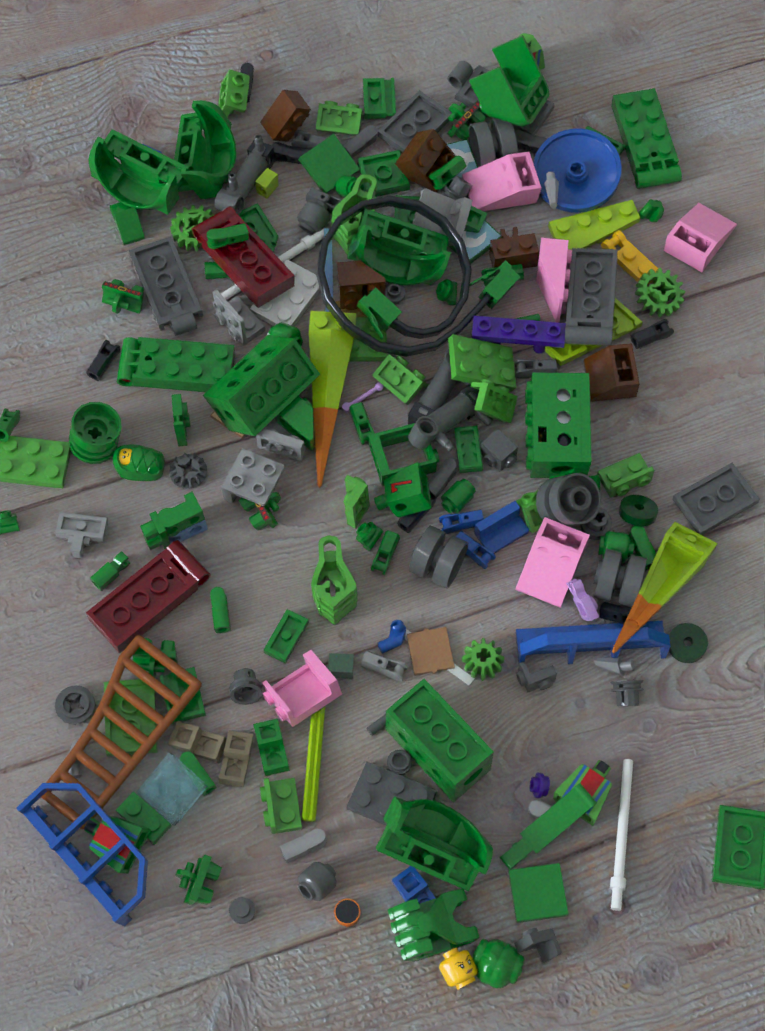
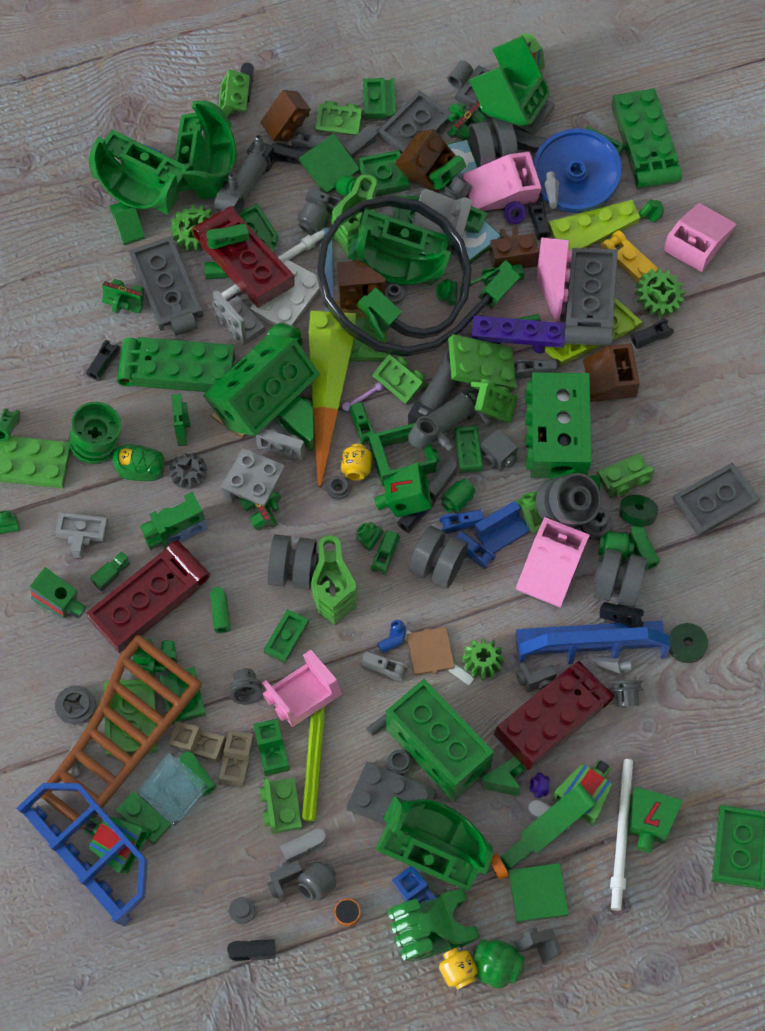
(56, 595): none -> green torso
(203, 869): green hips -> none
(252, 950): none -> black bar
(267, 183): lime piece -> none
(284, 874): none -> dark grey bracket
(298, 562): none -> dark grey wheel
(338, 481): none -> dark grey plate
(341, 665): sand green slope -> none
(356, 462): none -> yellow head
(356, 500): bright green bracket -> none
(498, 867): none -> orange tile
(502, 778): none -> green slope
(520, 214): none -> dark purple plate
(539, 221): none -> black bar
(553, 715): none -> dark red hinge
(585, 604): lavender plate -> none
(651, 817): none -> green torso
(675, 564): lime plate -> none

